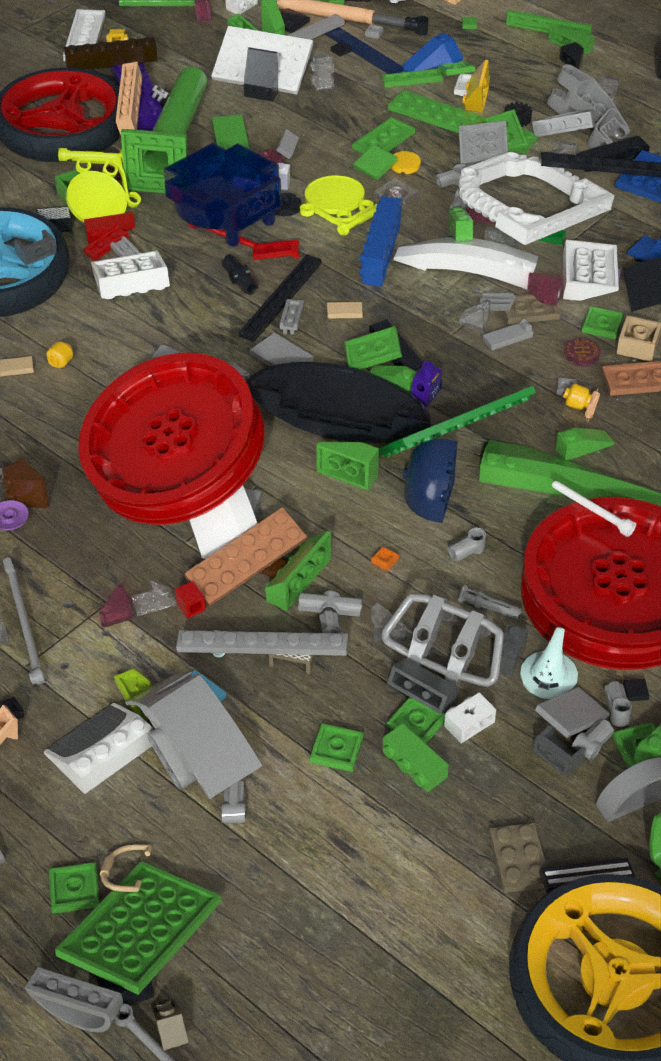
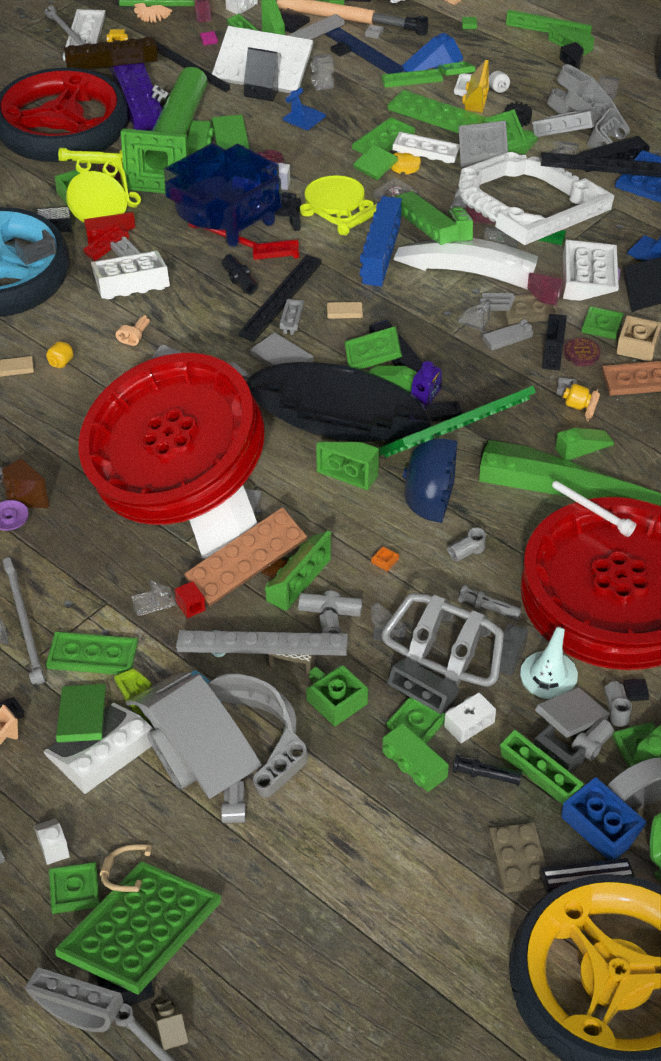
(52, 841): none -> white slope
(53, 15): none -> light grey hinge
(81, 713): none -> bright green tile
(92, 653): none -> bright green tile
(116, 608): clear pink slope -> none
(129, 97): light nougat brick -> none
(132, 335): none -> light nougat piece
(152, 12): none -> light nougat hair
(173, 56): none -> black axle
(199, 135): none -> bright green brick
(208, 38): none -> dark pink tile
(260, 694): none -> light grey piece
(287, 144): light grey tile -> none
(294, 219): none -> black tile
(301, 115): none -> blue plate
(336, 694): none -> bright green hinge
(336, 747): bright green tile -> none
(426, 147): none -> white plate
(428, 218): none -> bright green brick
(443, 410): none -> black tile
(450, 177): light grey piece -> none
(476, 767): none -> black pin
(499, 81): none -> white head
(539, 767): none -> bright green brick
(554, 342): none -> black panel
(603, 819): none -> blue slope

